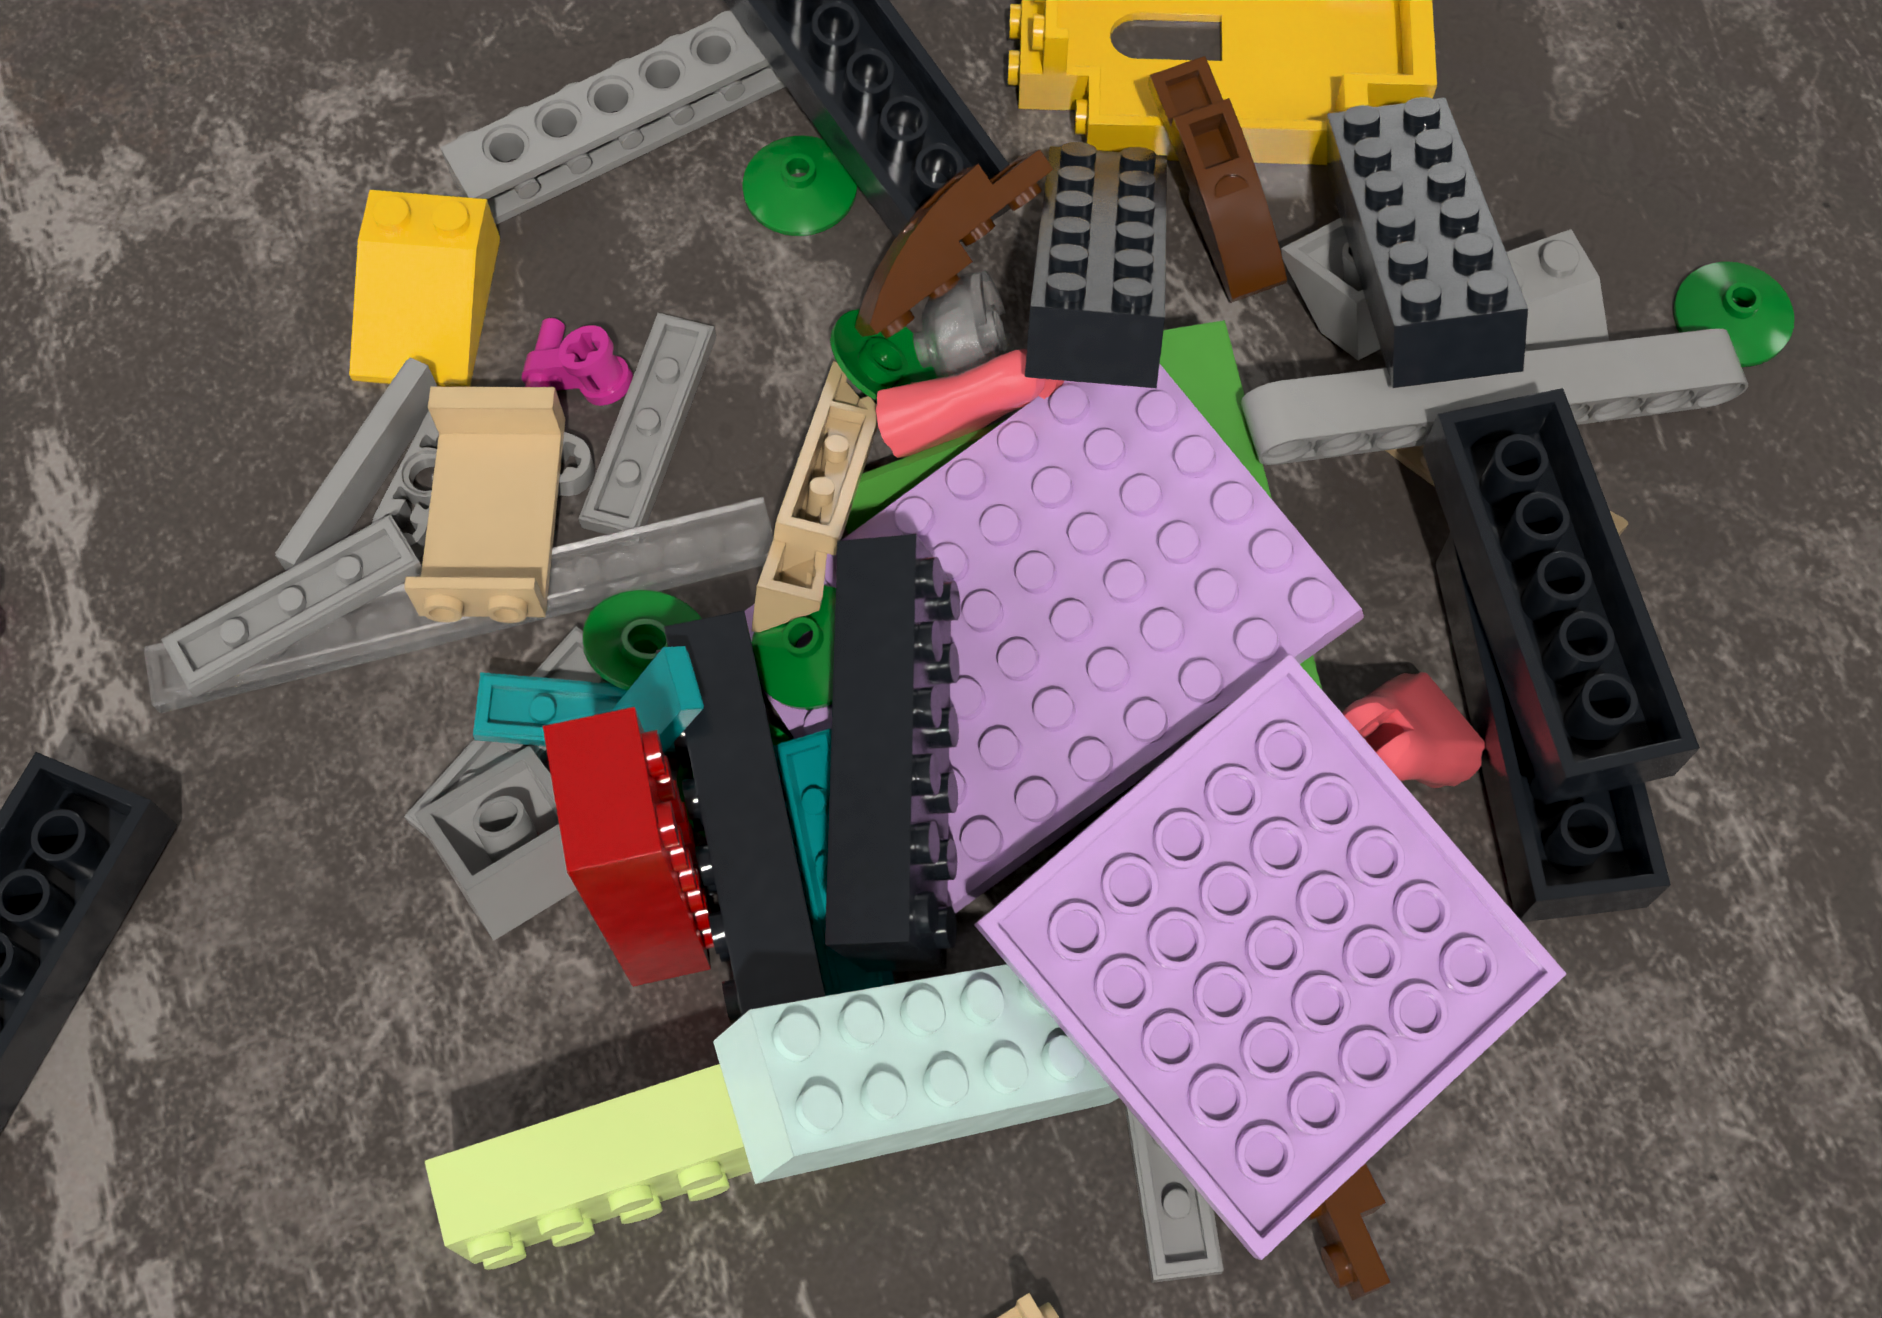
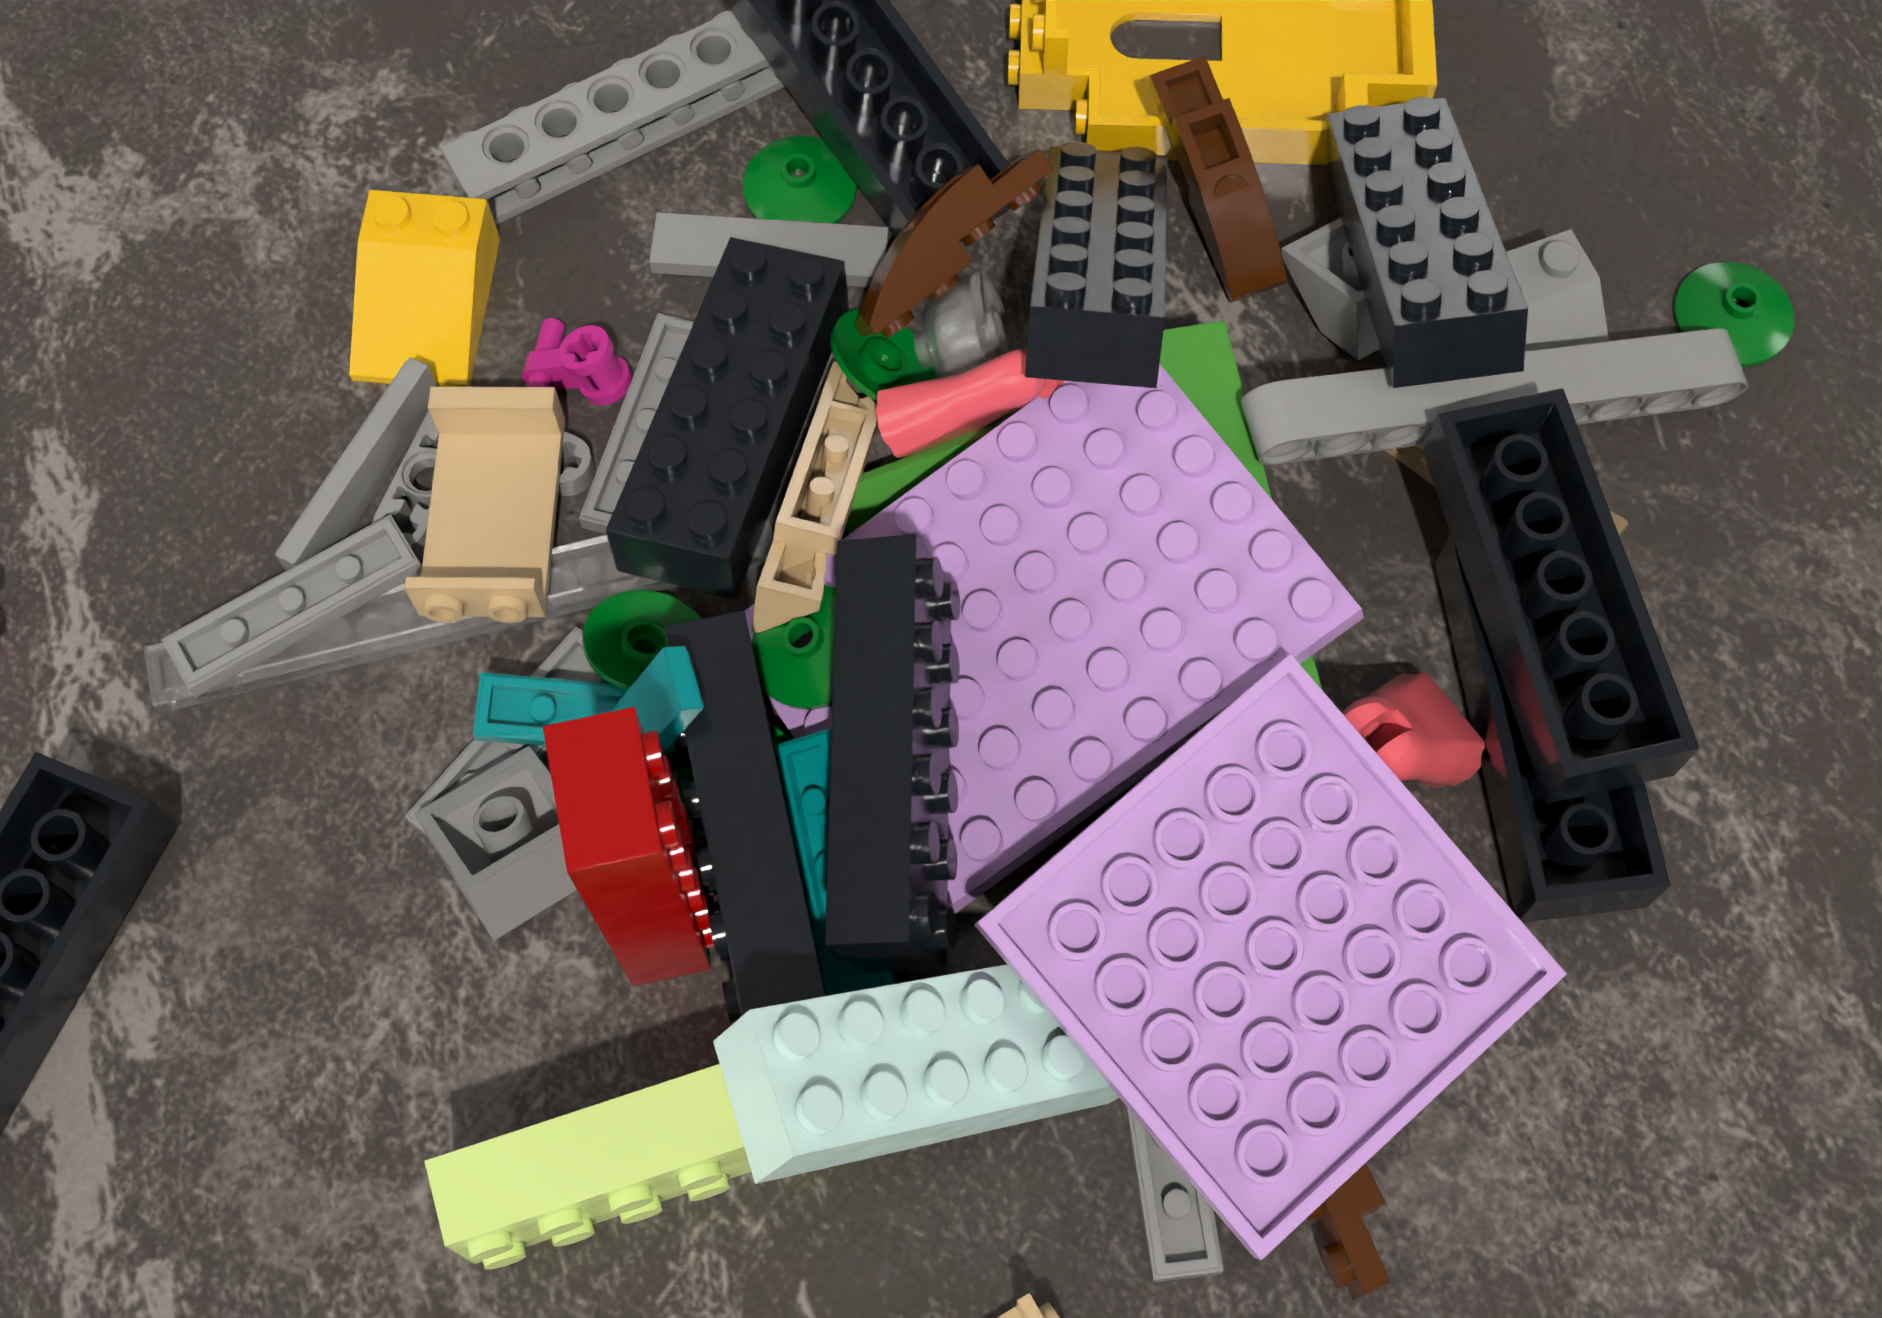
(696, 243): none -> light grey tile
(729, 419): none -> black brick

